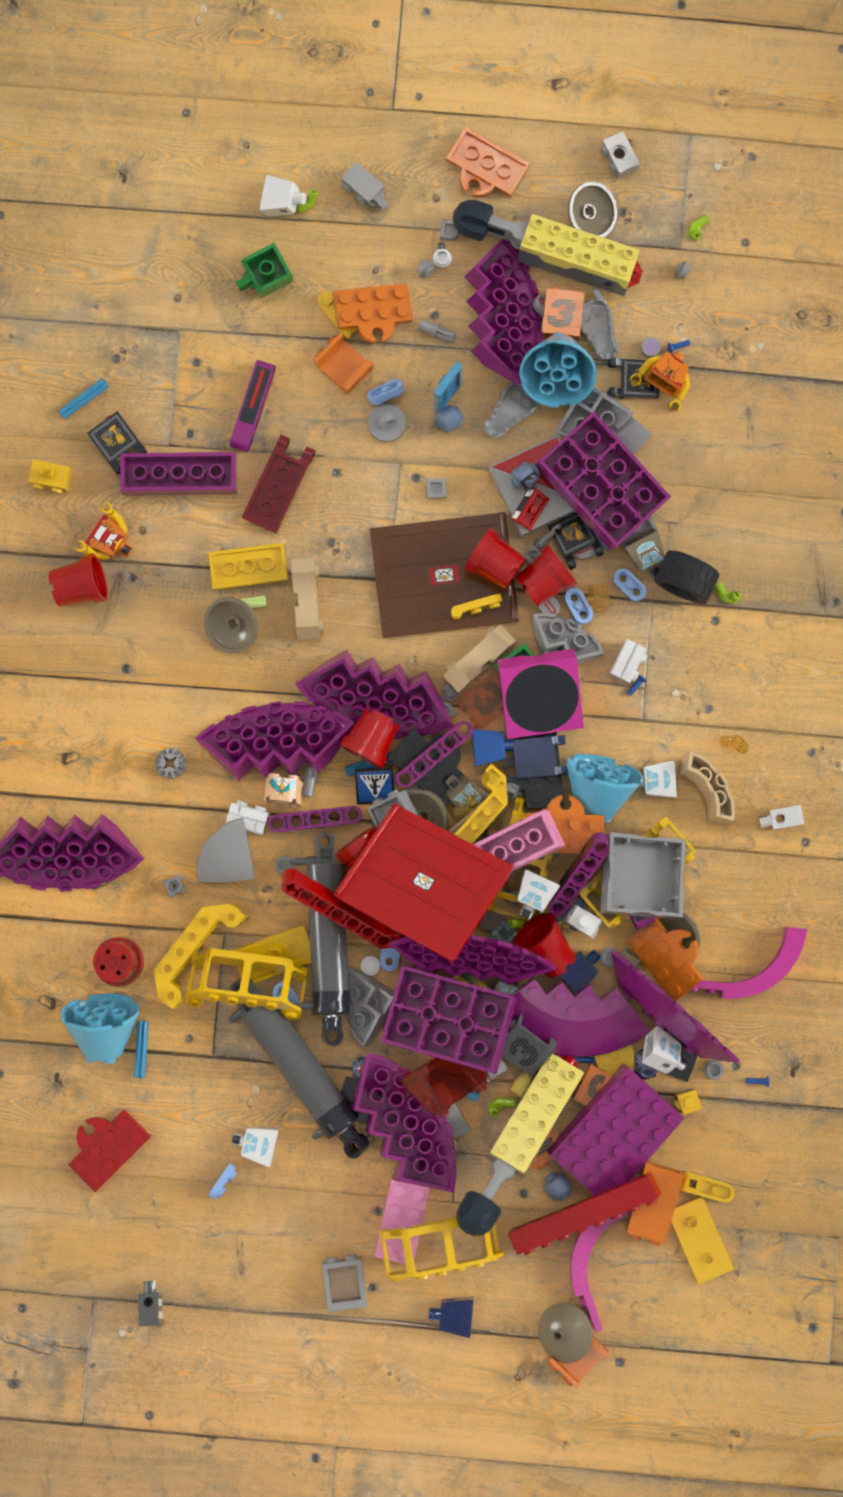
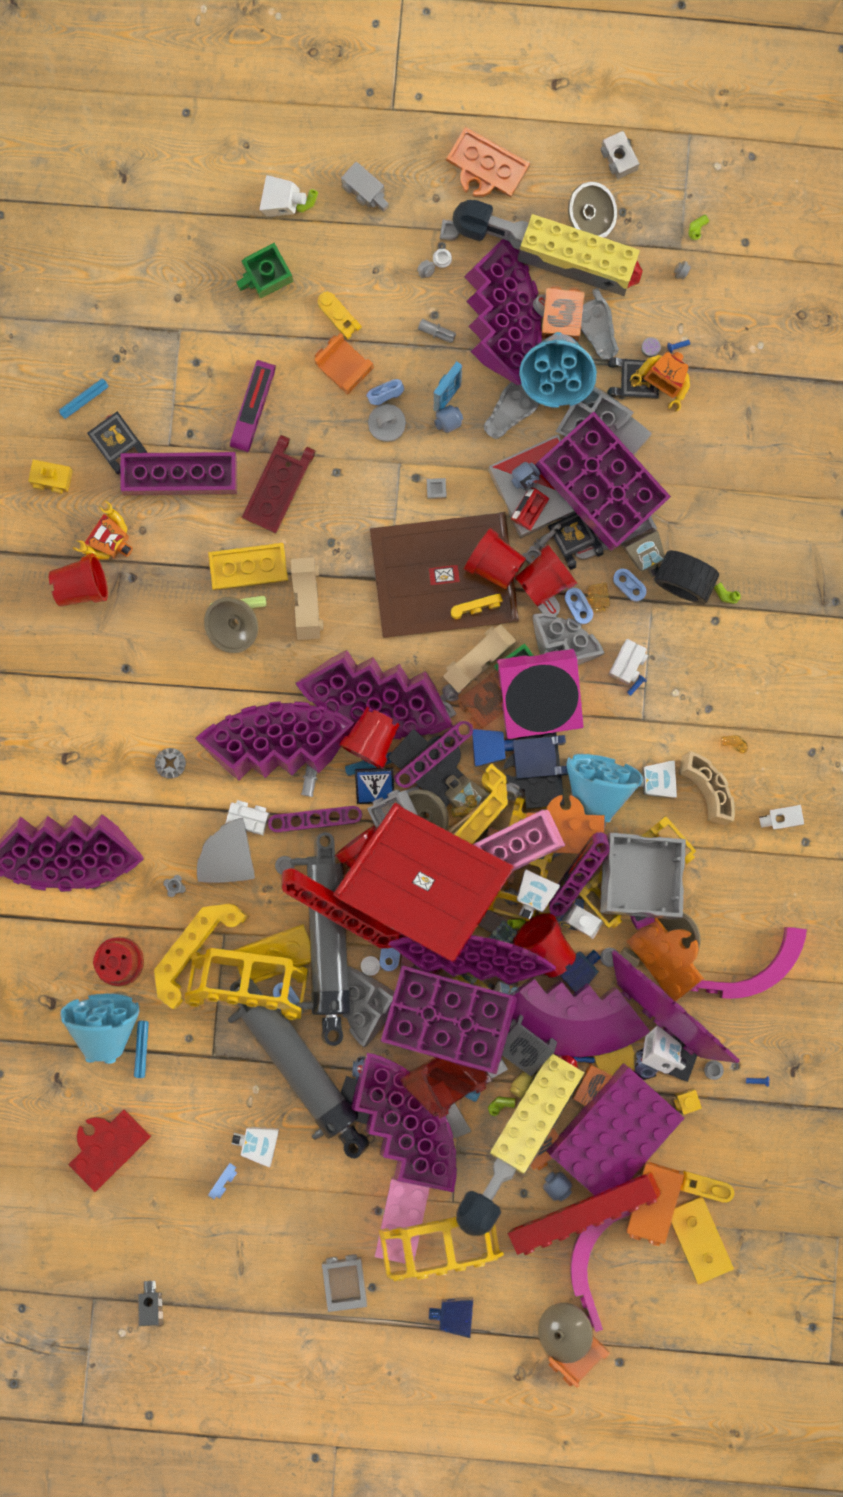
(283, 791): light nougat brick -> none
(372, 309): orange plate -> none

